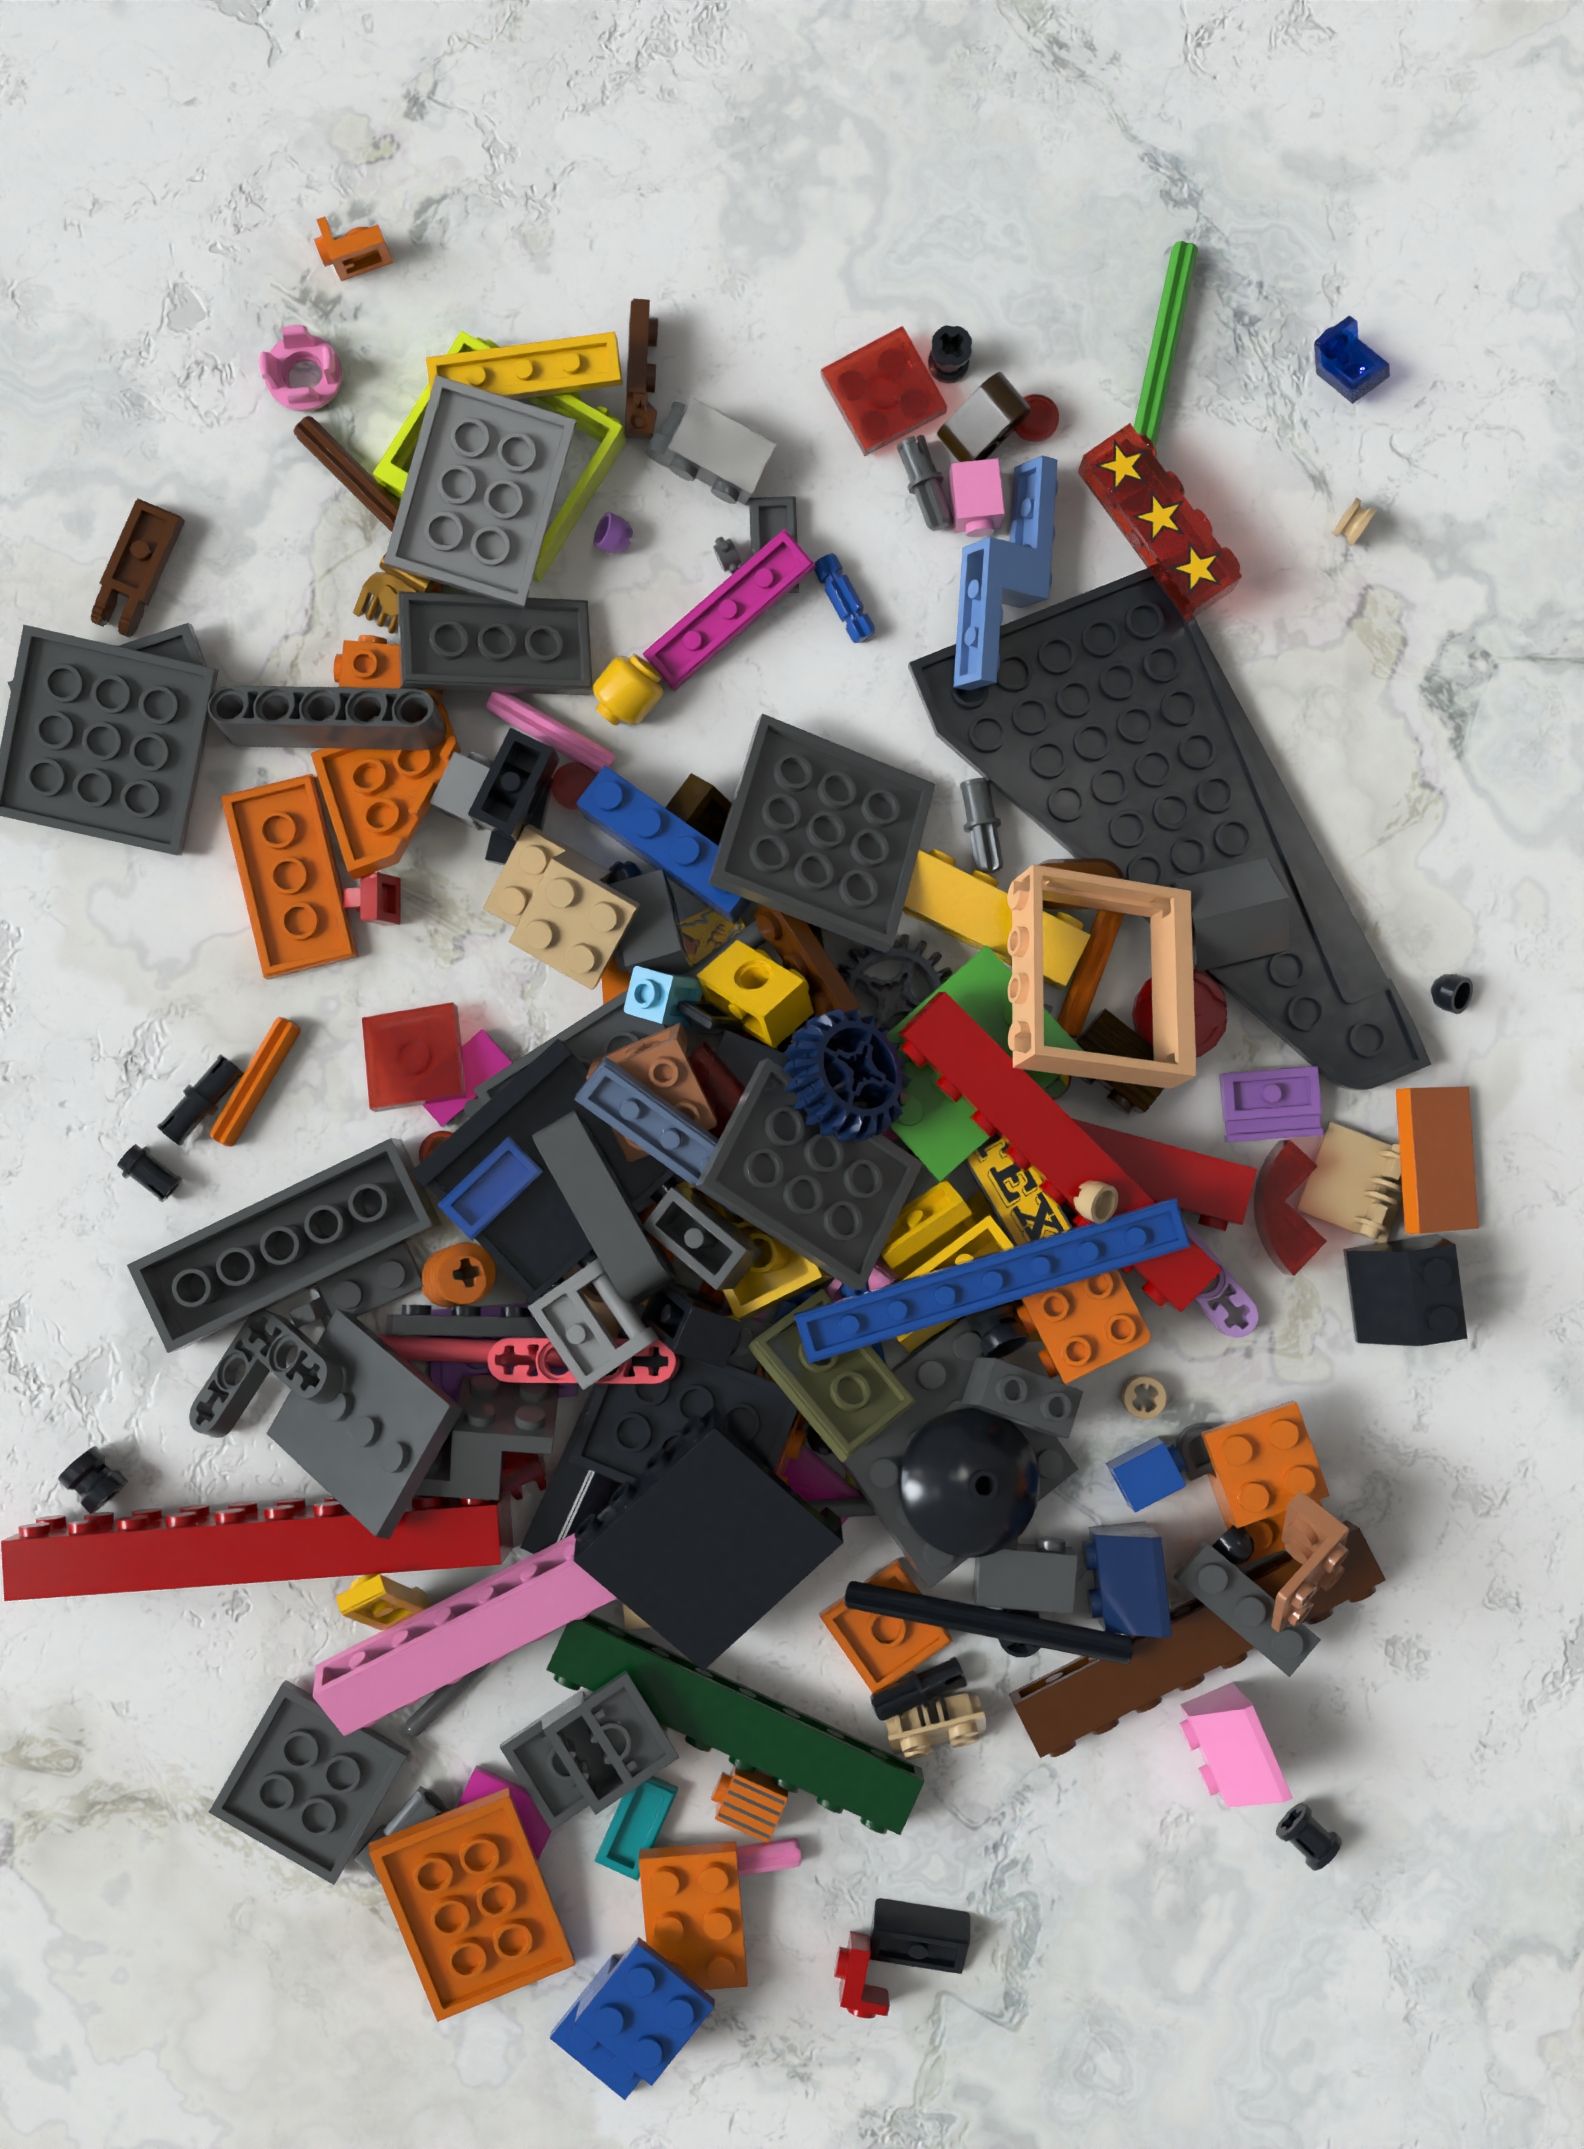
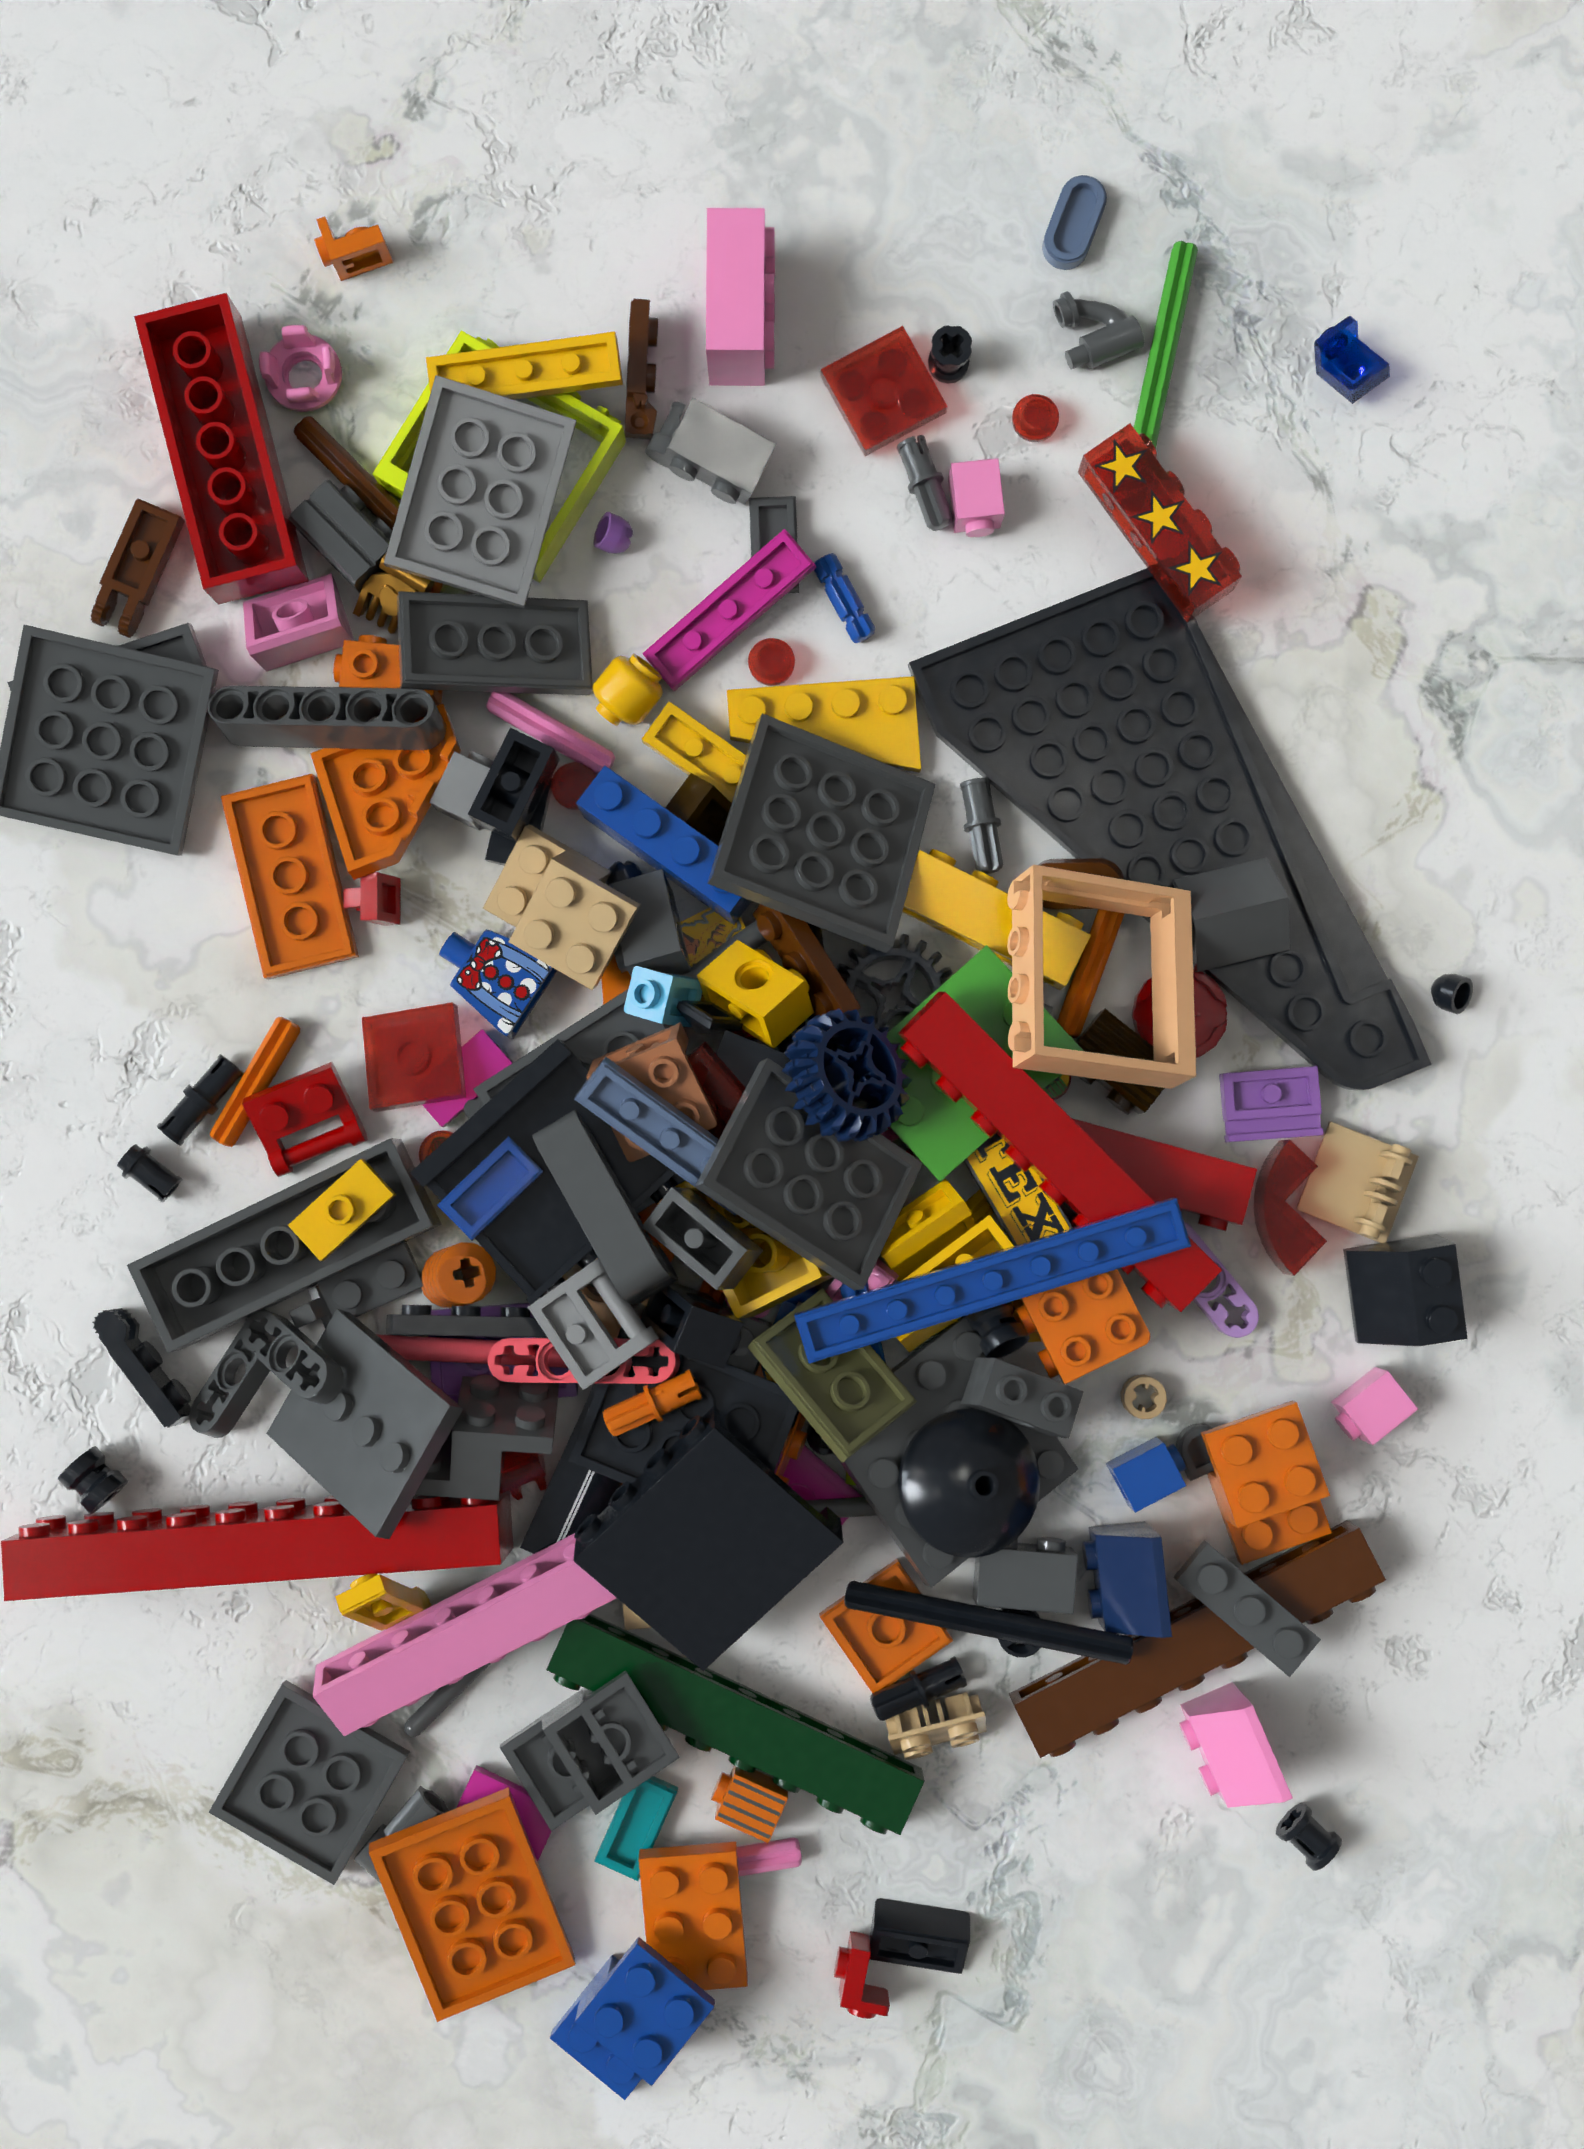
(142, 1367): none -> black hinge
(221, 449): none -> red brick
(295, 623): none -> bright pink slope
(298, 1105): none -> red plate
(342, 533): none -> dark grey brick
(342, 1209): none -> yellow plate
(497, 978): none -> torso
(652, 1403): none -> orange axle
(695, 749): none -> yellow plate
(727, 555): dark grey piece -> none
(739, 296): none -> bright pink brick
(771, 661): none -> clear red plate
(861, 715): none -> yellow wing
(984, 420): beam -> none
(1005, 573): medium blue bracket -> none
(1074, 222): none -> sand blue tile
(1096, 1201): tan hinge -> none
(1105, 344): none -> dark grey plant
(1235, 1545): black hinge -> none
(1319, 1544): nougat bracket -> none
(1354, 521): tan bush -> none
(1372, 1407): none -> bright pink brick
(1436, 1159): orange tile -> none

